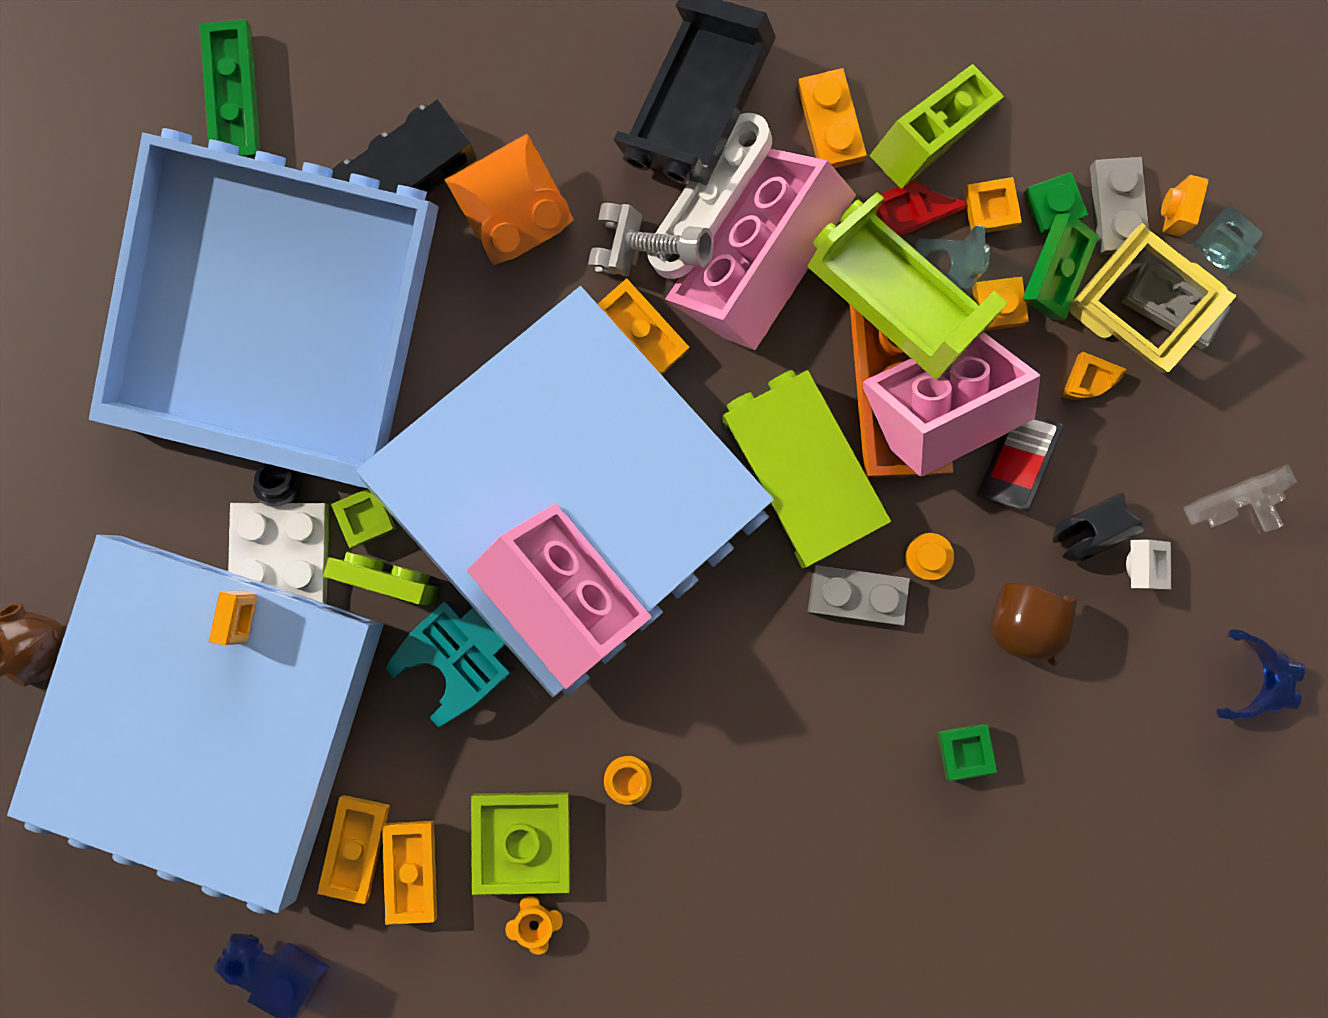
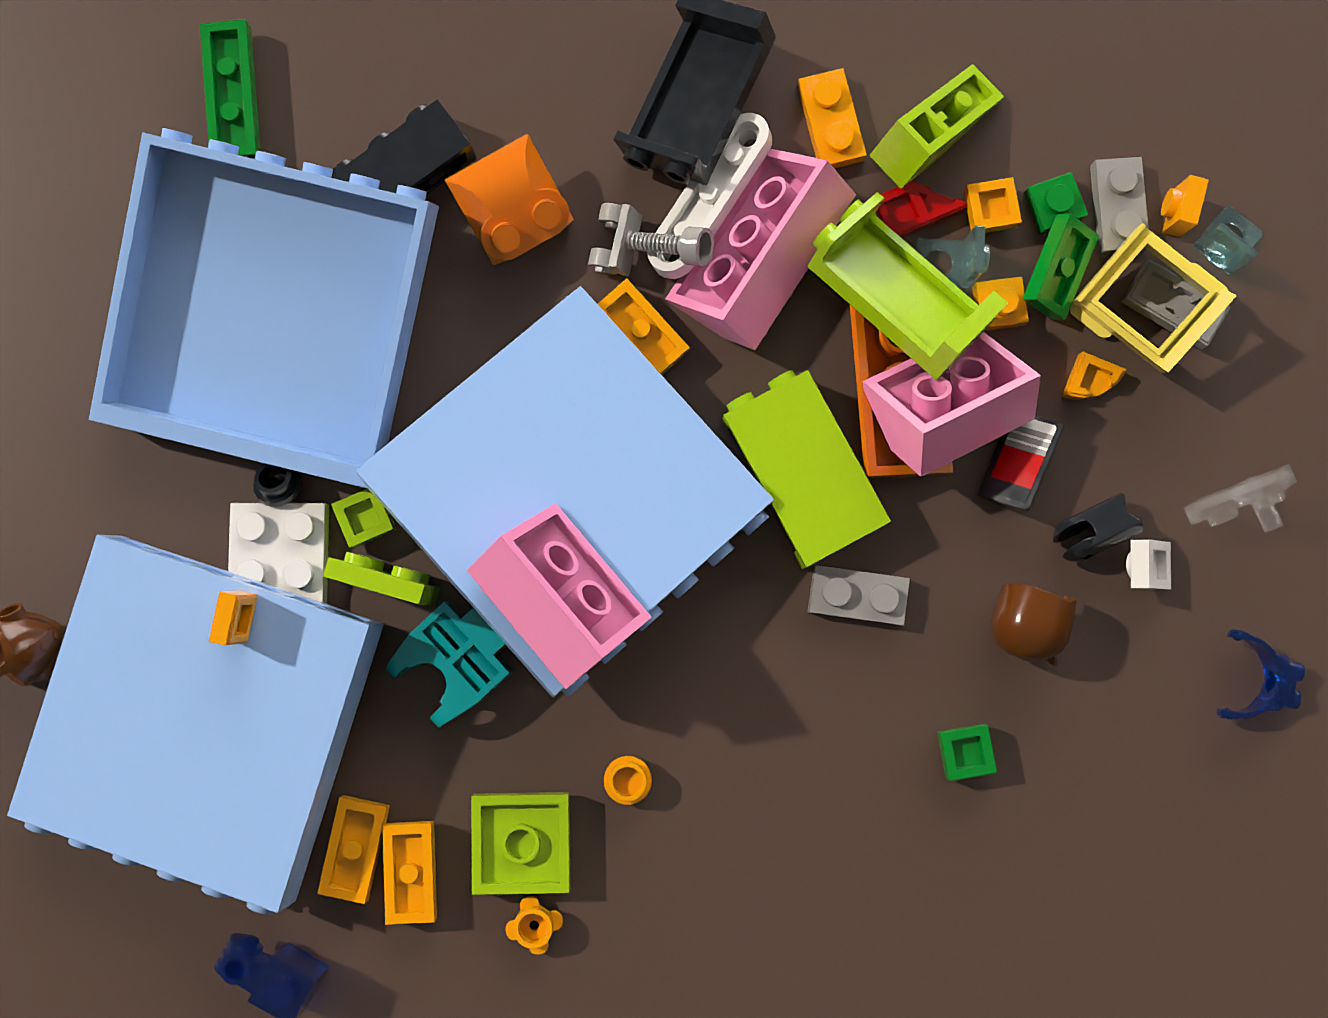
(929, 556): light orange plate -> none

